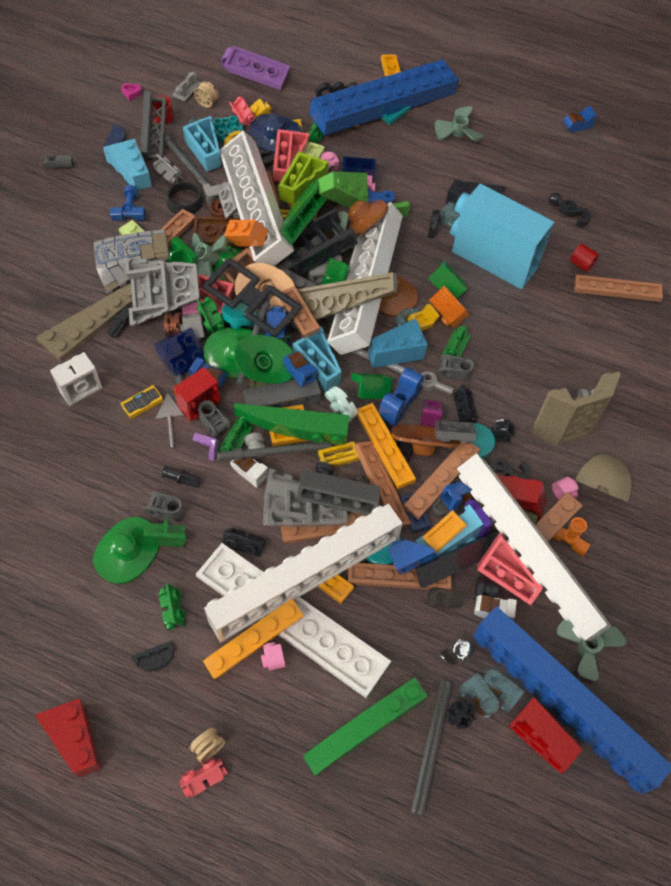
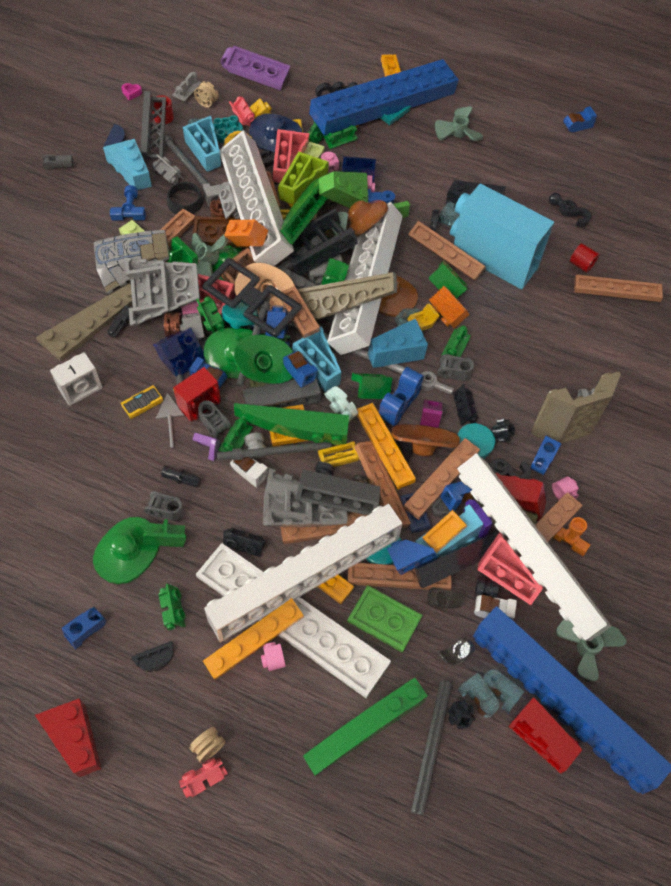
(83, 626): none -> blue leg
(341, 137): none -> green hinge
(384, 618): none -> bright green tile
(447, 251): none -> nougat plate
(454, 430): dark grey plate -> none
(545, 455): none -> blue leg
(608, 475): dark tan brick -> none

